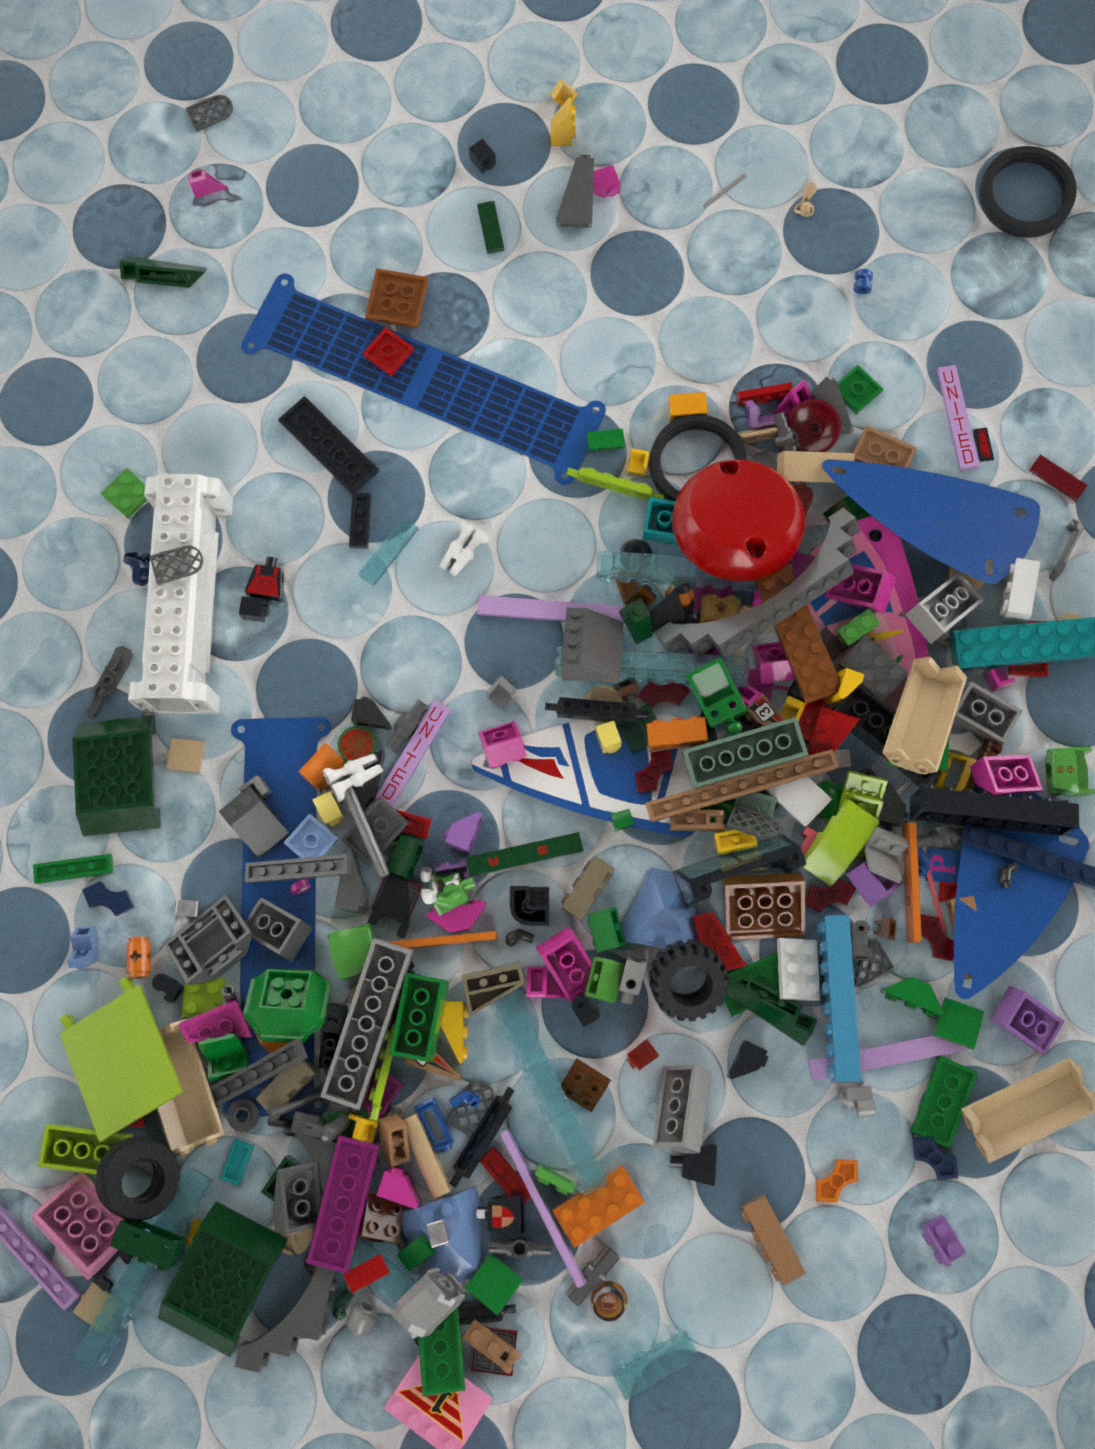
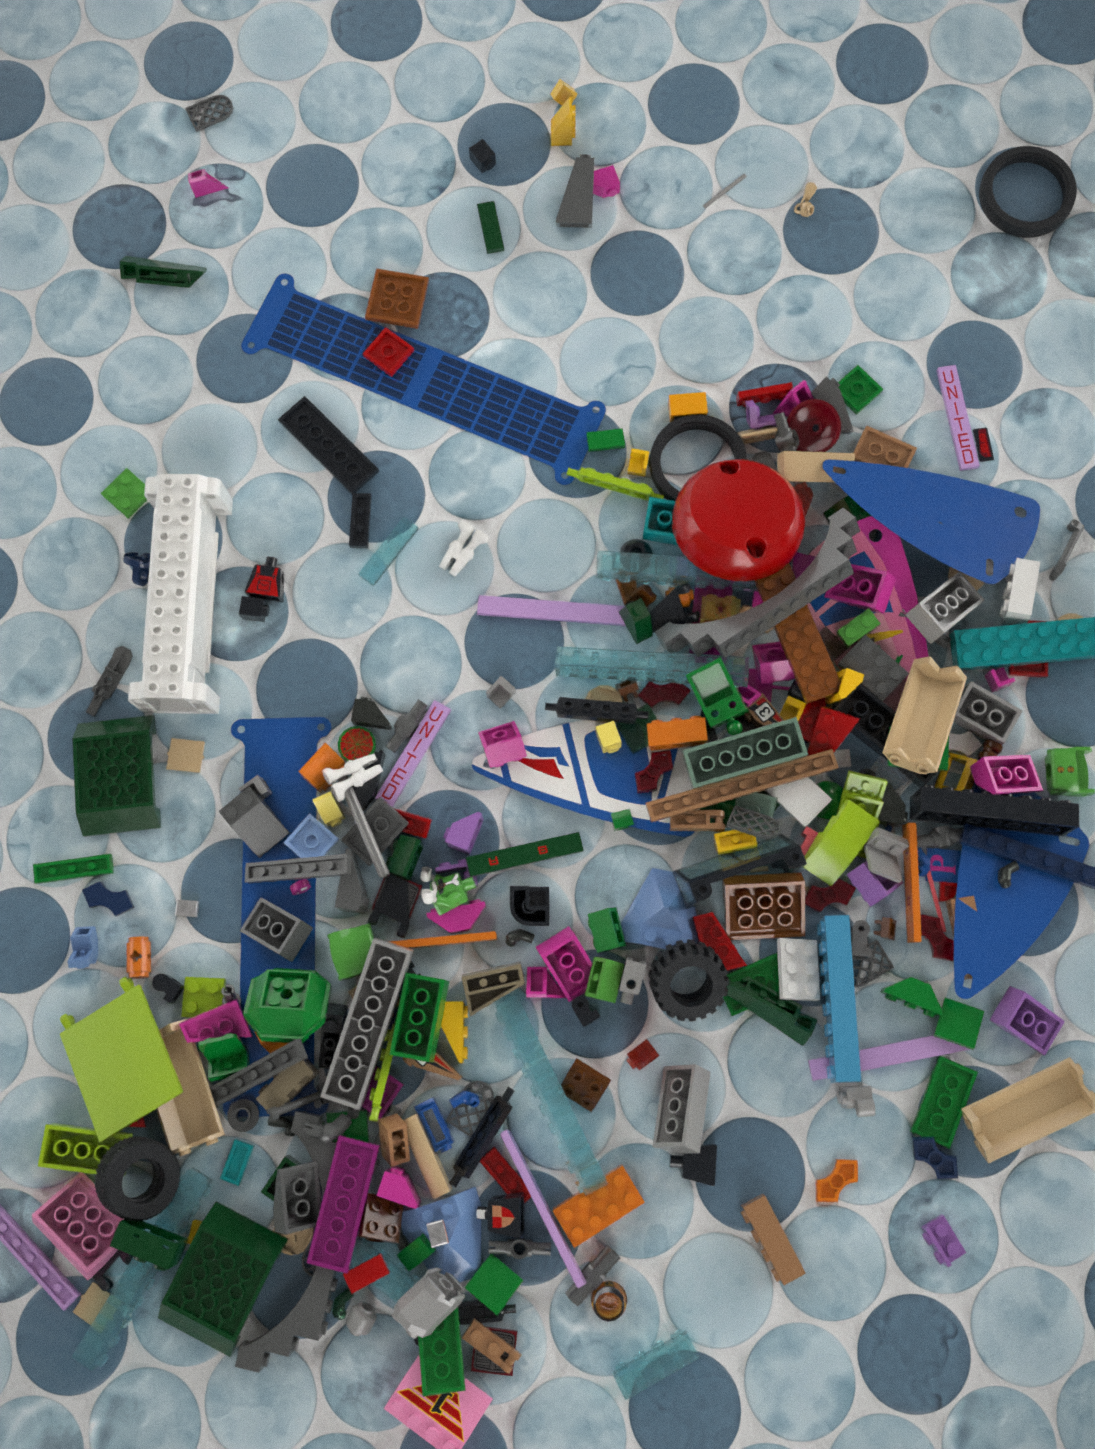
(176, 550): dark grey window -> none
(210, 943): dark grey slope -> none
(364, 1129): yellow panel -> none
(562, 1183): bright green plate -> none
(587, 888): dark tan wedge -> none
(591, 646): dark grey slope -> none
(748, 1059): black slope -> none
(862, 283): blue wheel -> none
(1058, 478): dark red tile -> none

